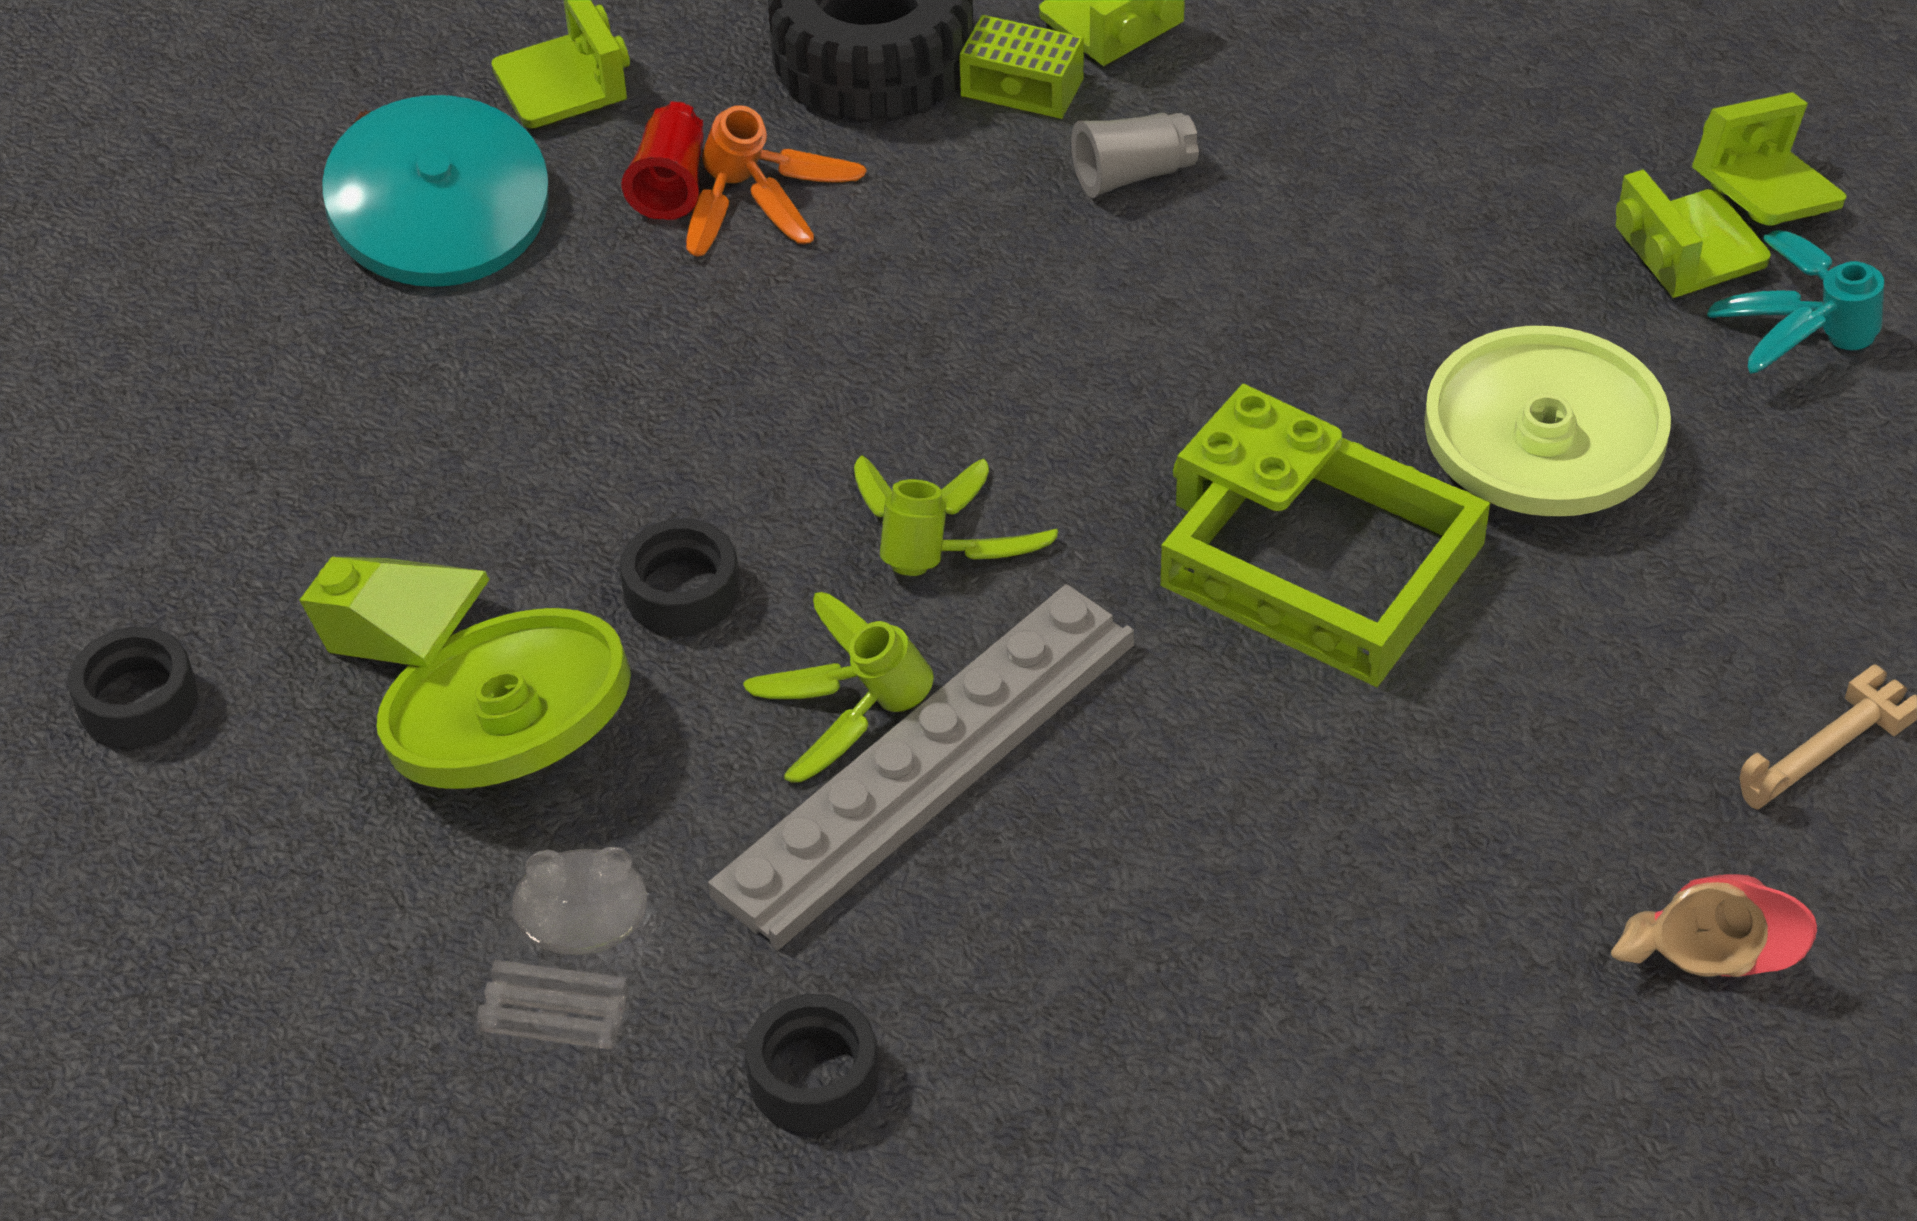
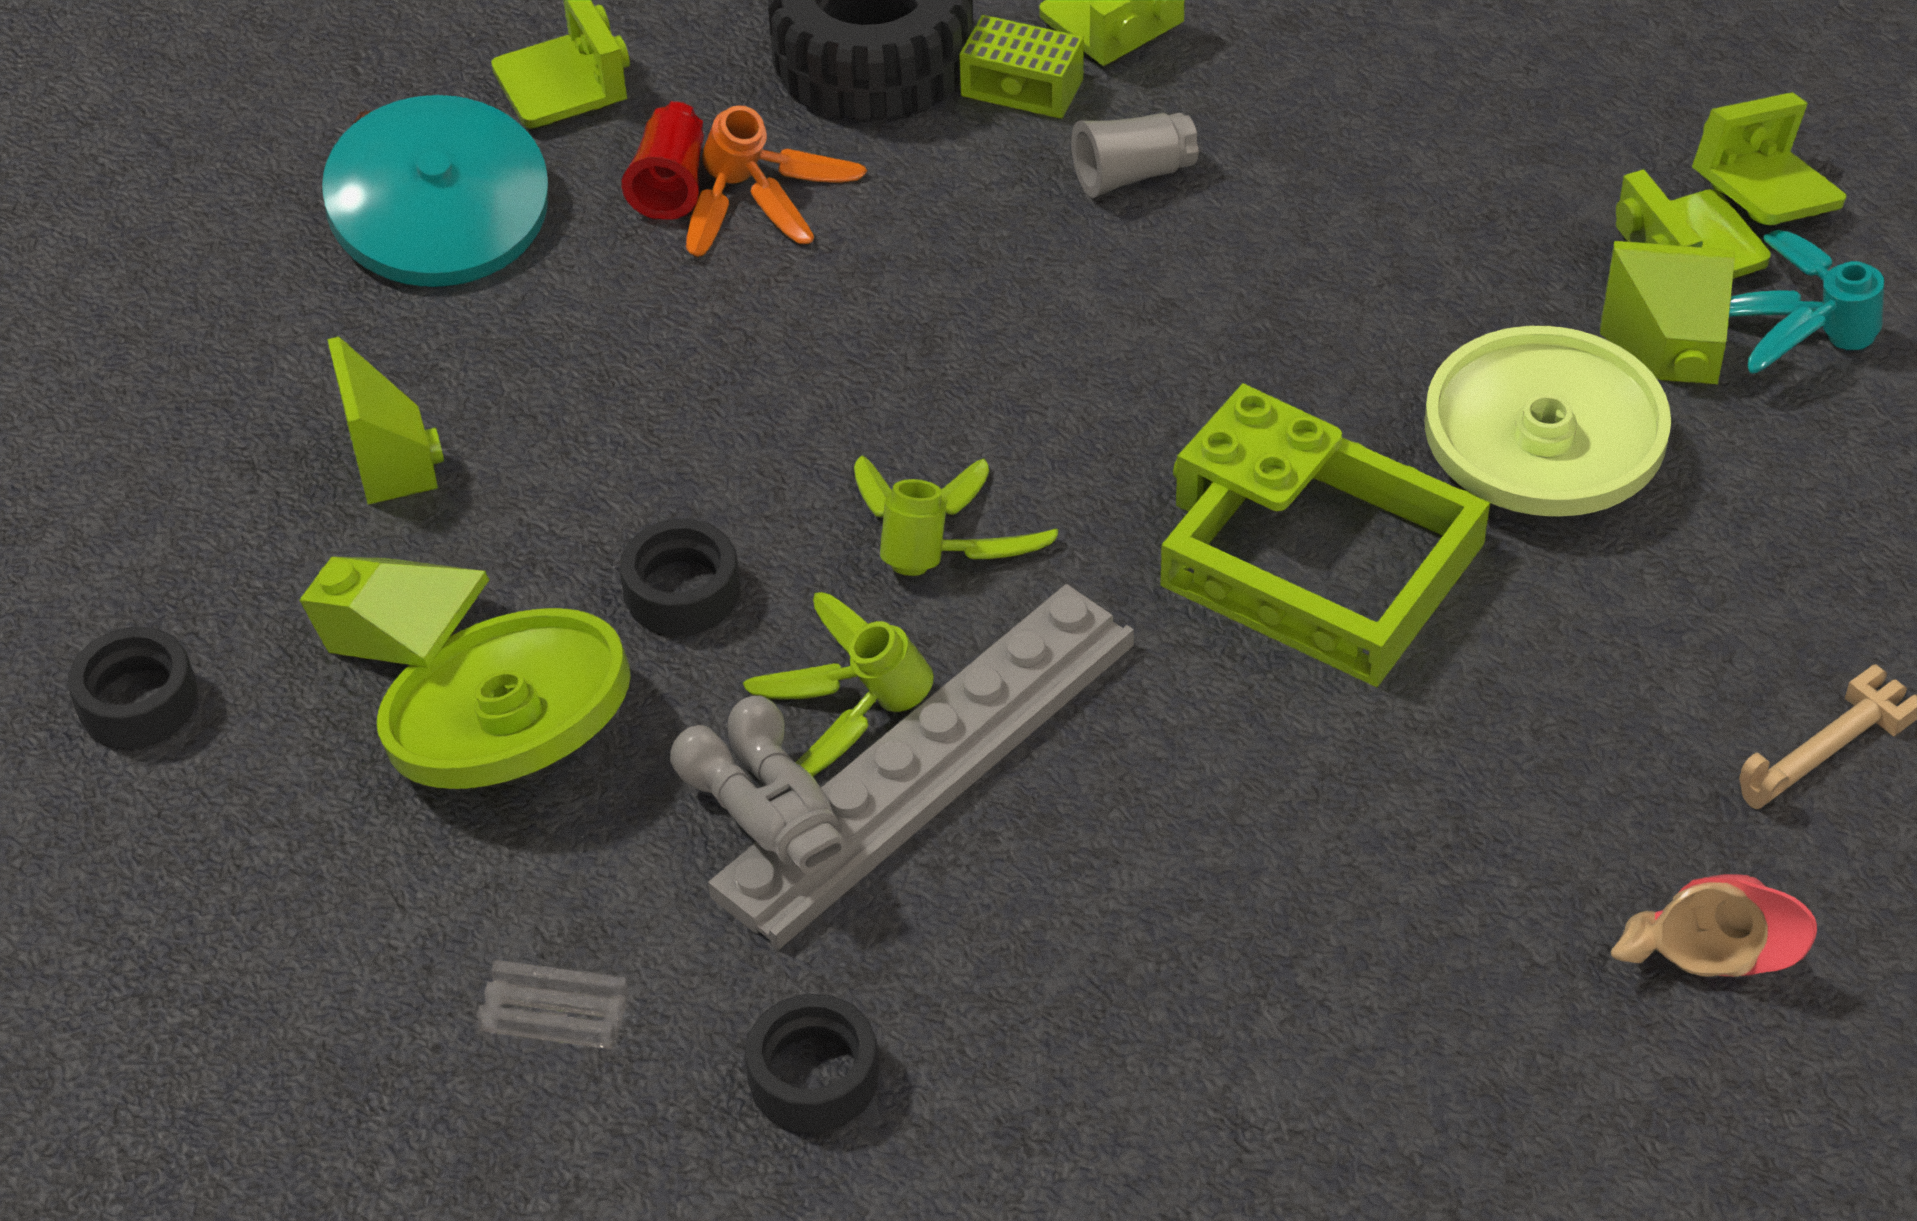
(385, 430): none -> lime slope
(579, 900): clear dish -> none
(784, 815): none -> light grey piece
(1670, 308): none -> lime slope

